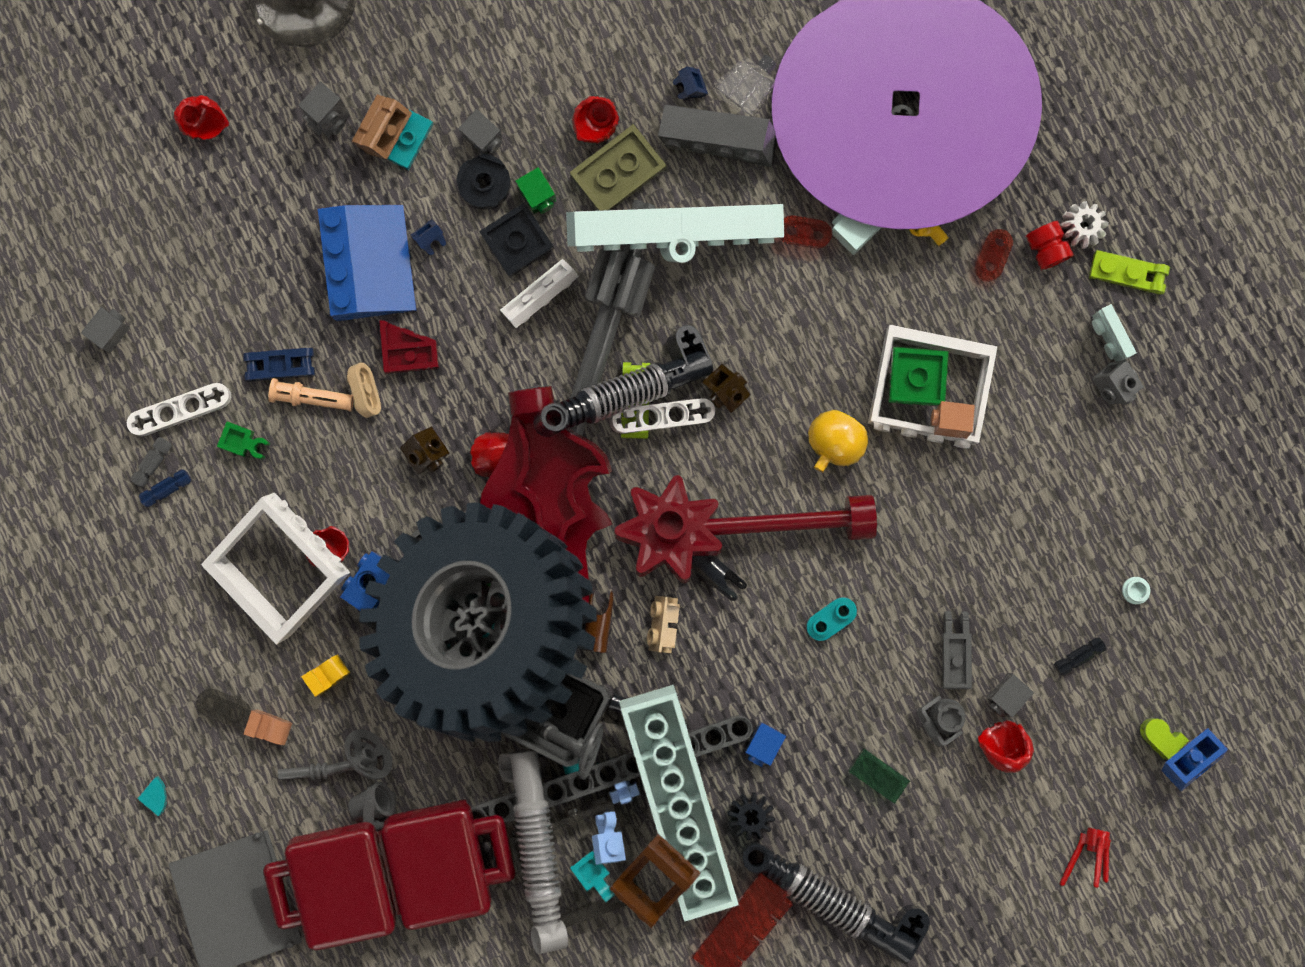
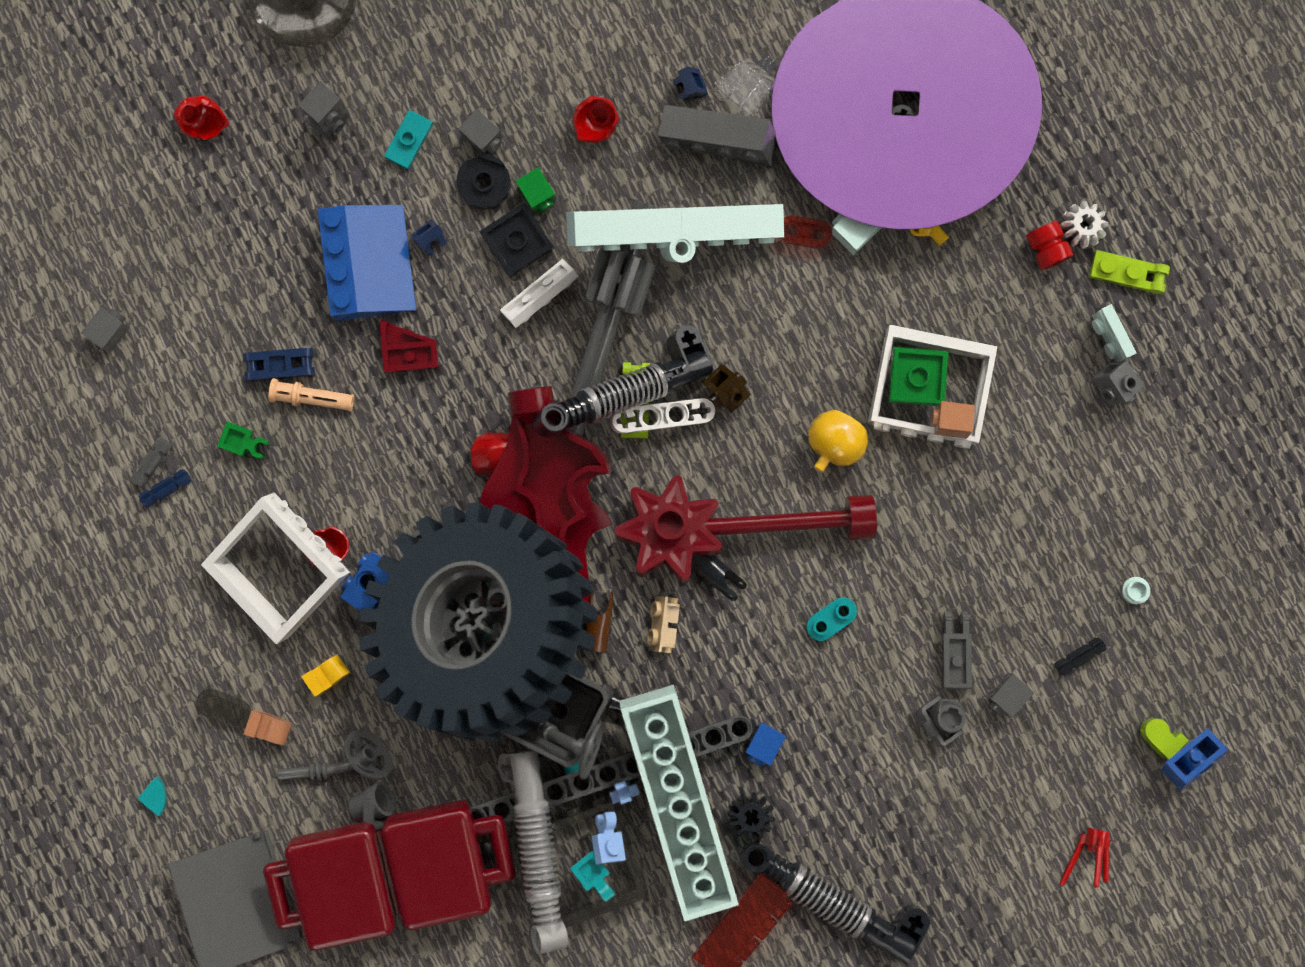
(179, 409): white beam -> none
(364, 390): tan plate -> none
(381, 127): medium nougat brick -> none
(425, 451): dark brown brick -> none
(618, 169): olive plate -> none
(671, 864): reddish brown window -> none
(878, 775): clear green plate -> none
(993, 254): clear red plate -> none
(1007, 746): red hair -> none

